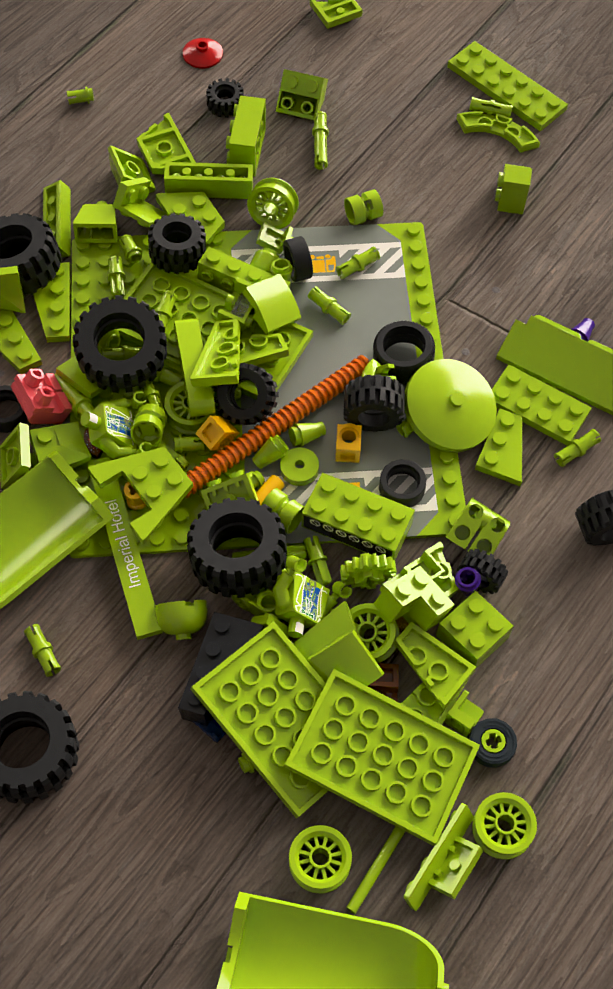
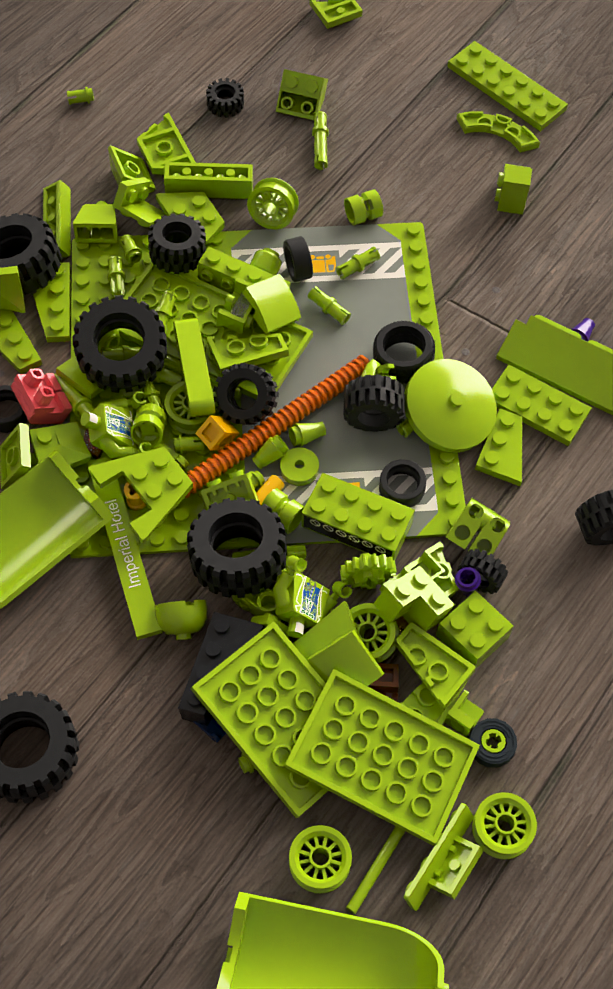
(42, 650): lime pin -> none
(202, 53): red dish -> none
(220, 356): lime wing -> none
(247, 132): lime brick -> none
(272, 237): lime bracket -> none
(282, 267): lime cone -> none
(317, 560): lime axle -> none
(348, 451): yellow brick -> none
(490, 107): lime pin -> none
(577, 447): lime pin -> none

